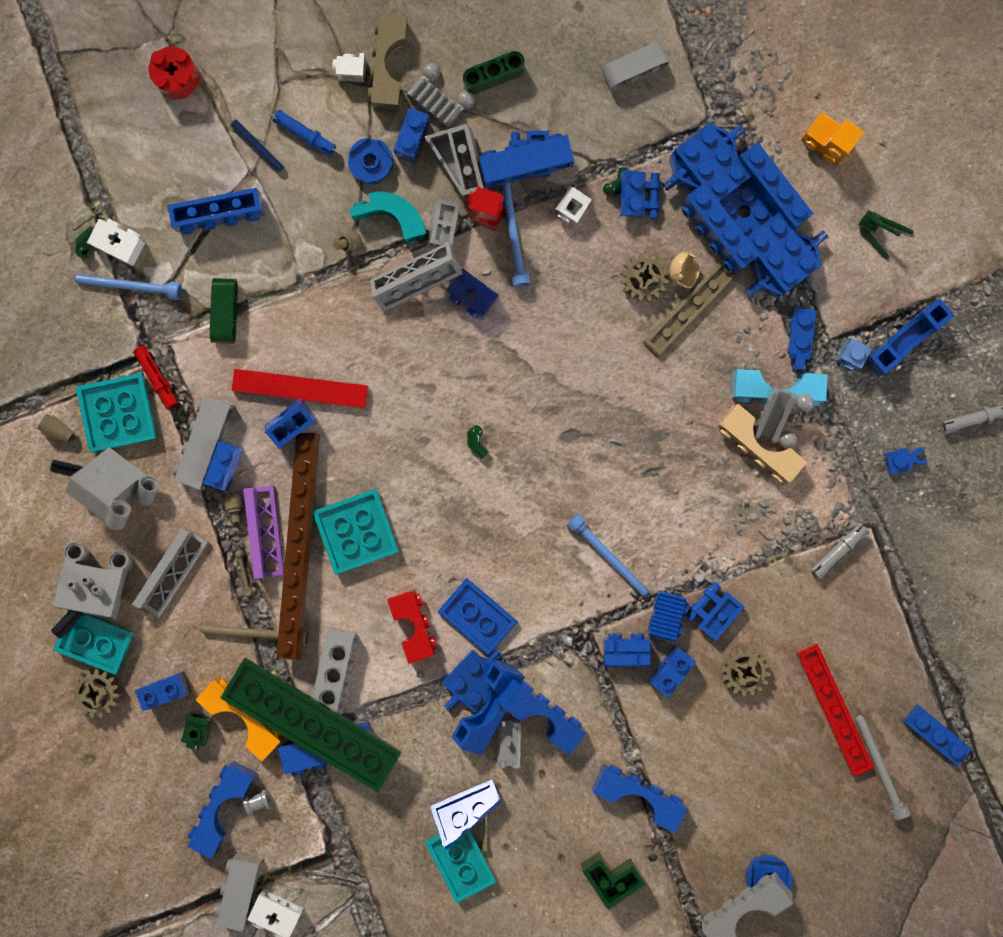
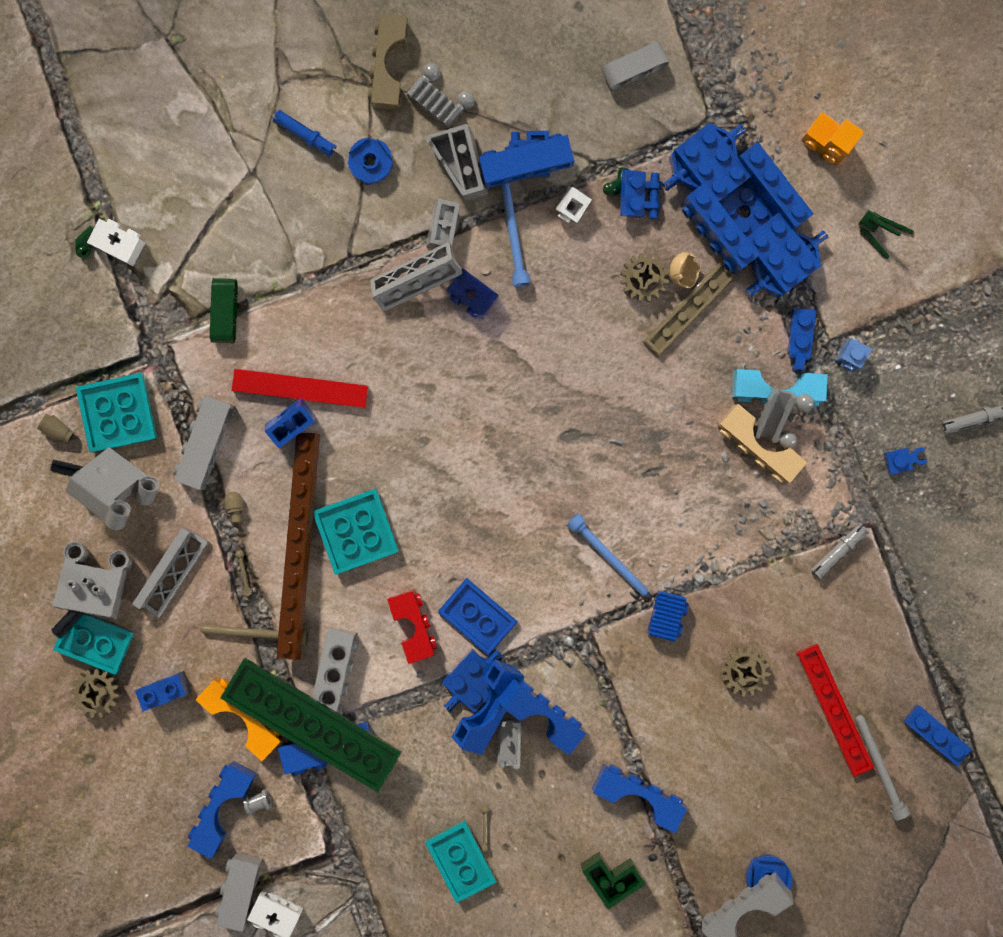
(158, 382): red pin -> none
(171, 290): medium blue piece -> none
(177, 62): red brick -> none
(202, 725): dark green brick -> none
(216, 210): blue brick -> none
(223, 466): blue brick -> none
(246, 135): dark blue bar -> none
(255, 532): medium lavender fence -> none
(348, 241): dark tan cylinder -> none
(350, 67): white brick -> none
(396, 207): teal arch -> none
(411, 135): blue brick -> none
(463, 811): wing -> none
(473, 441): dark green arm -> none
(485, 208): red arch -> none
(500, 63): dark green beam -> none
(626, 651): blue brick -> none
(672, 671): blue brick -> none
(720, 616): blue plate -> none
(909, 336): blue arch -> none

